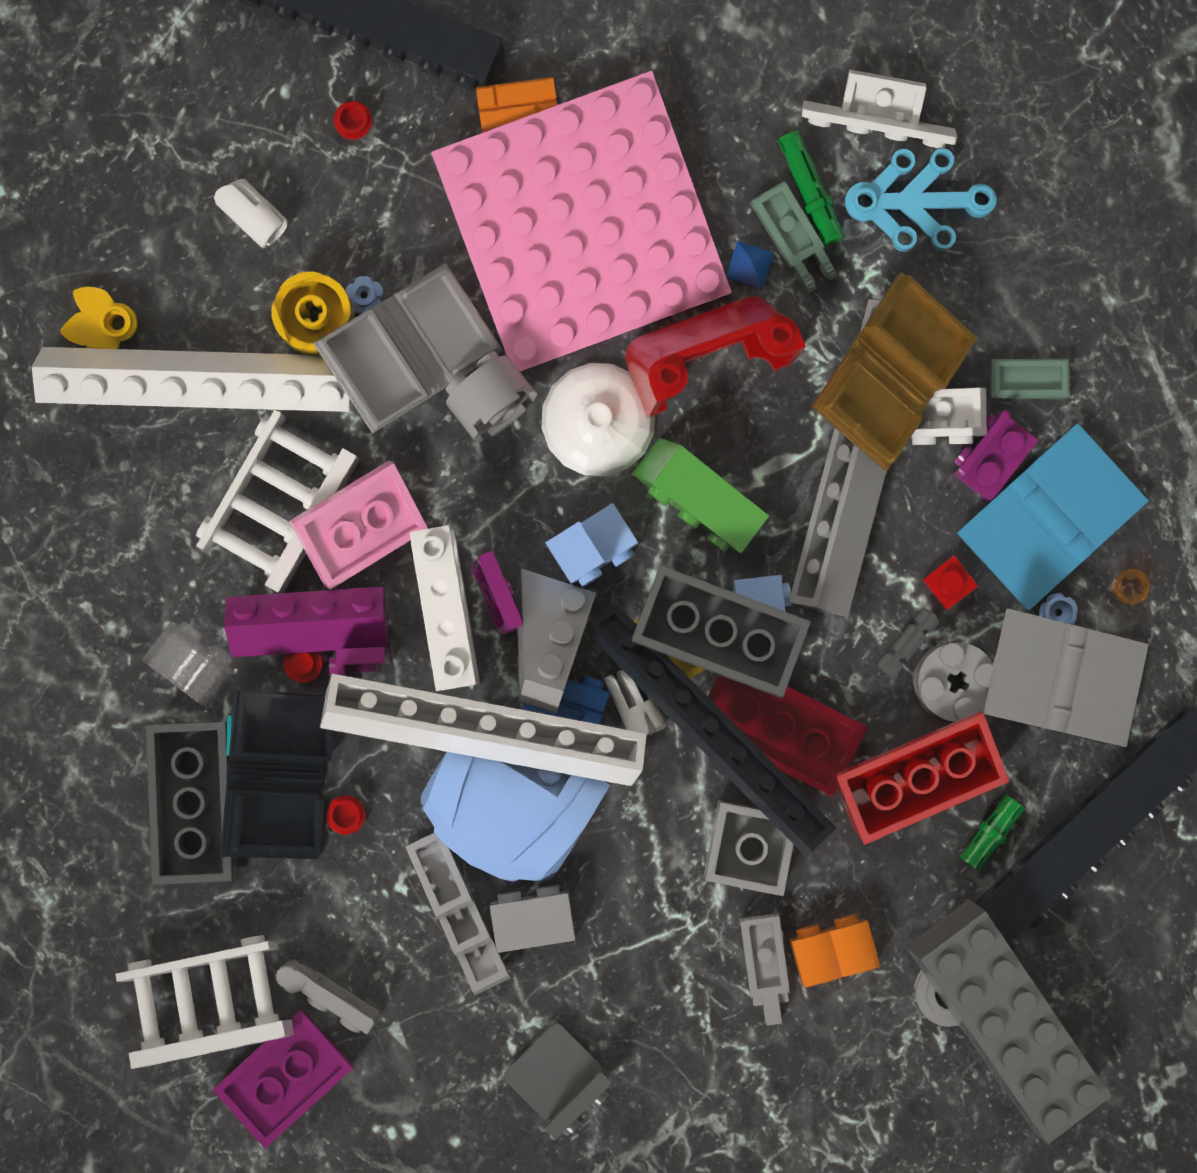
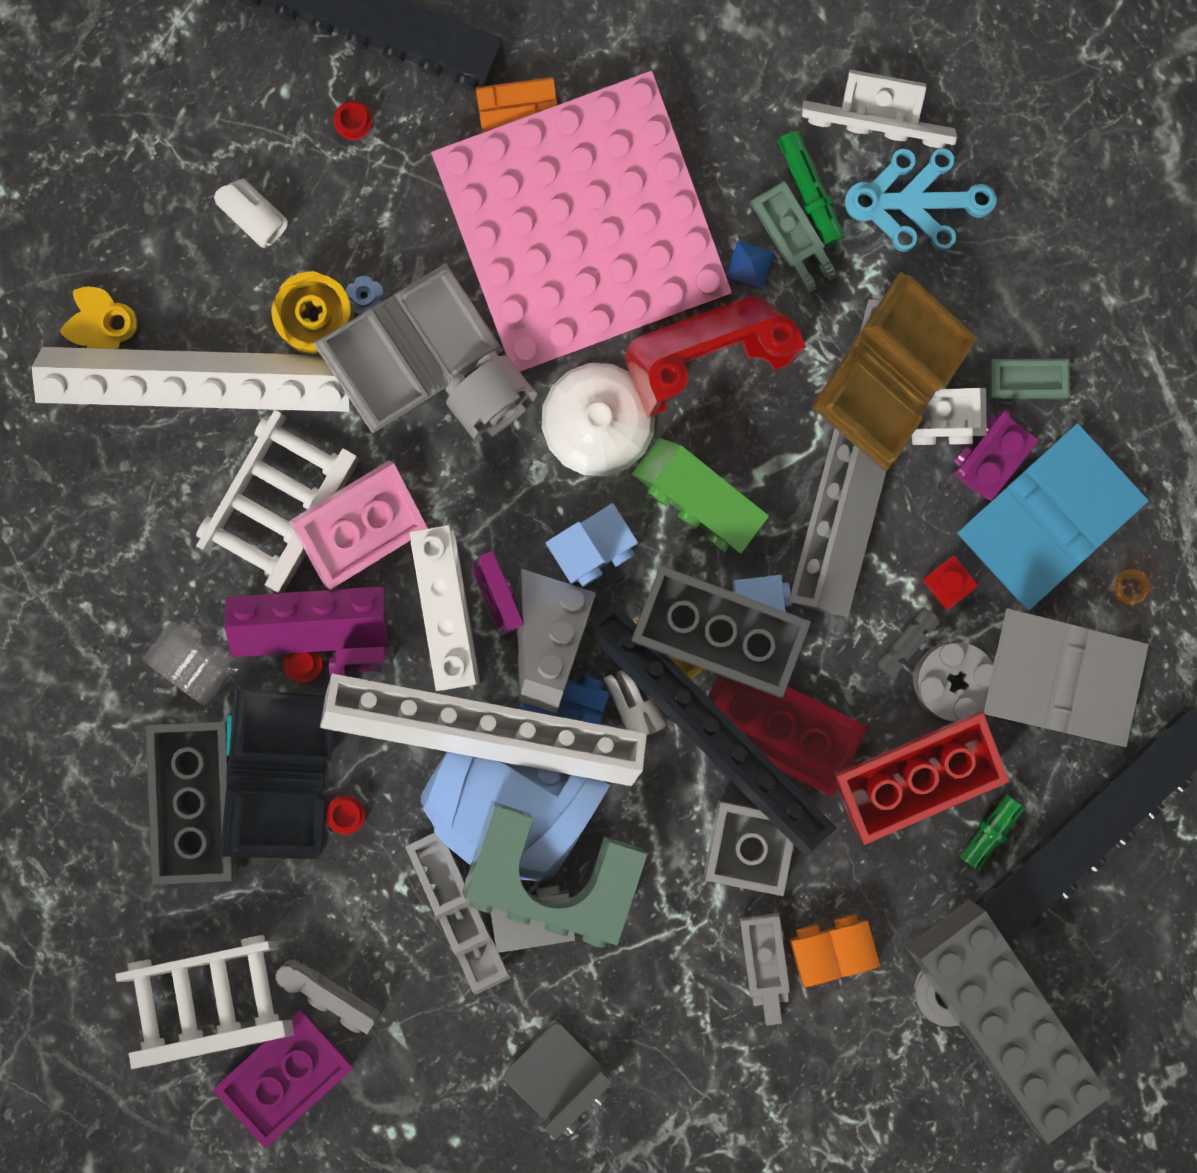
(594, 912): none -> sand green arch
(1058, 601): light blue plate -> none

